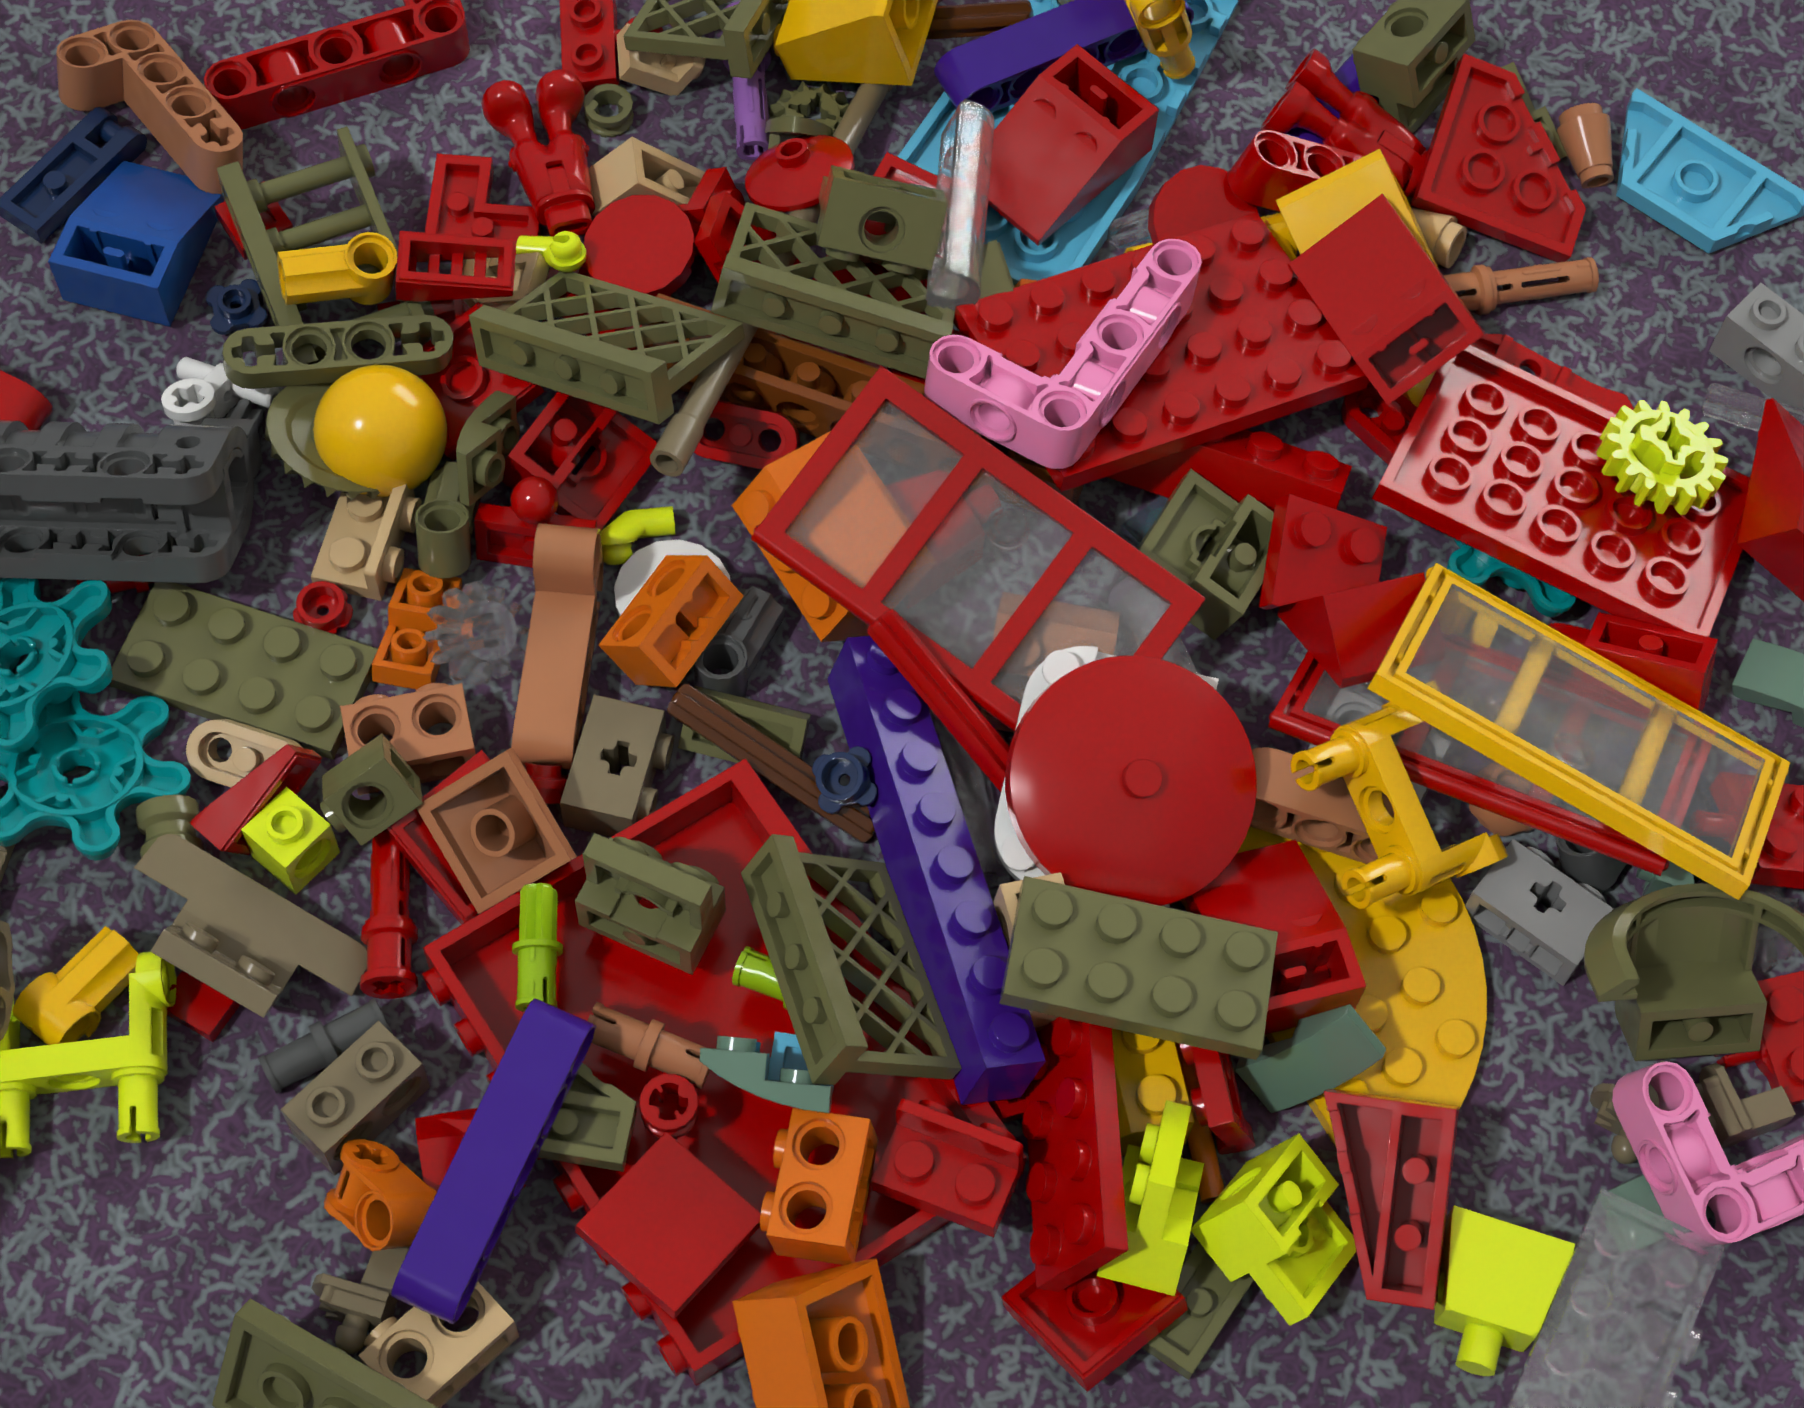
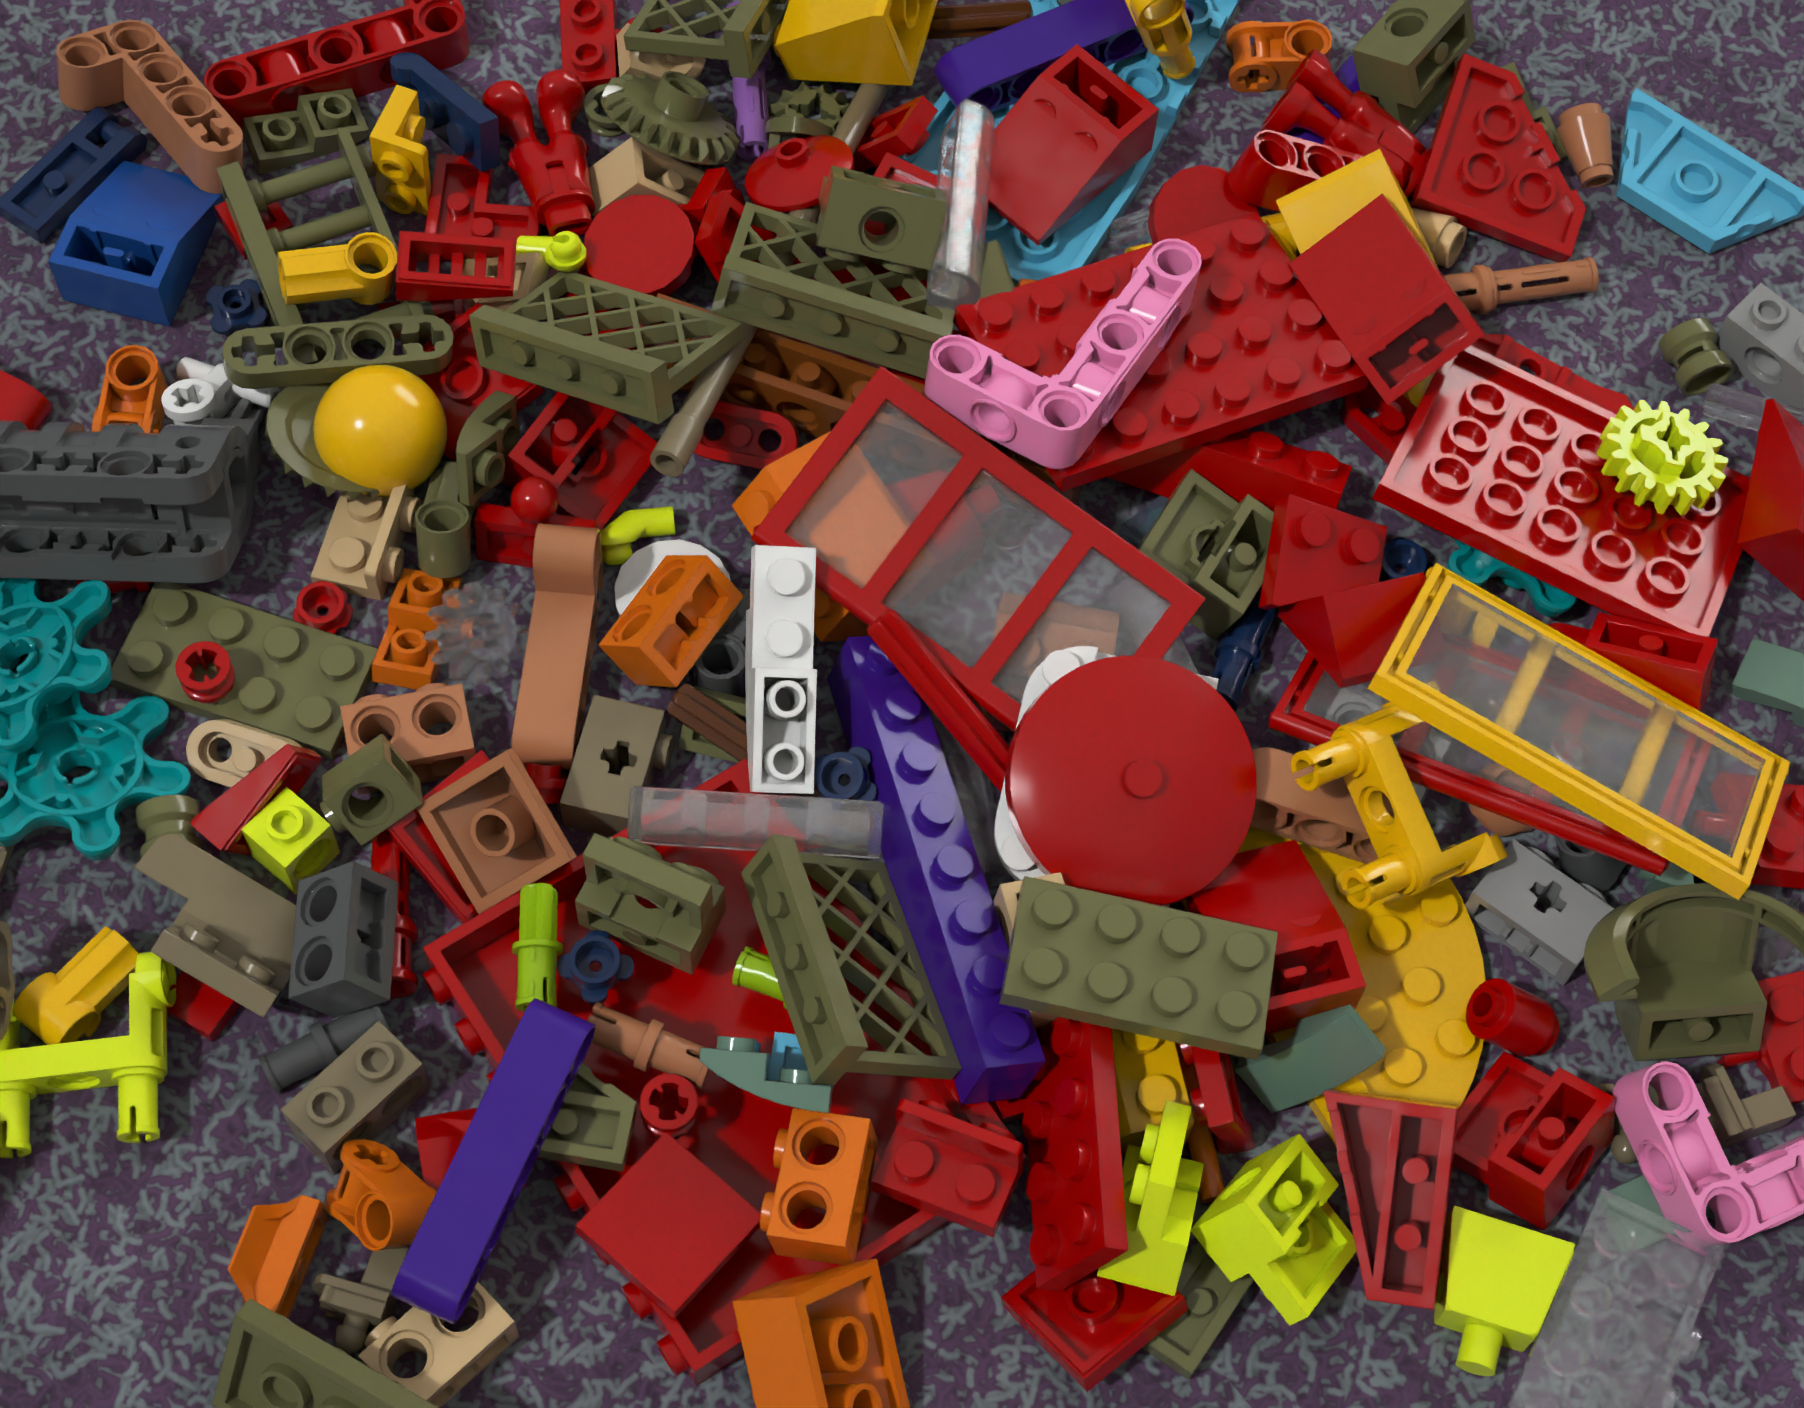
(136, 403): none -> orange piece
(201, 654): none -> red bush
(277, 1251): none -> orange slope
(303, 134): none -> olive slope
(343, 940): none -> dark grey brick
(400, 156): none -> yellow bracket
(450, 111): none -> dark blue plate
(595, 948): none -> dark blue plate
(671, 117): none -> olive gear
(749, 819): none -> clear brick
(780, 670): none -> white slope
(896, 132): none -> red plate
(1240, 651): none -> dark blue pin
(1275, 53): none -> orange piece
(1405, 554): none -> dark blue plate
(1512, 1018): none -> red brick
(1532, 1136): none -> red brick
(1695, 356): none -> olive wheel

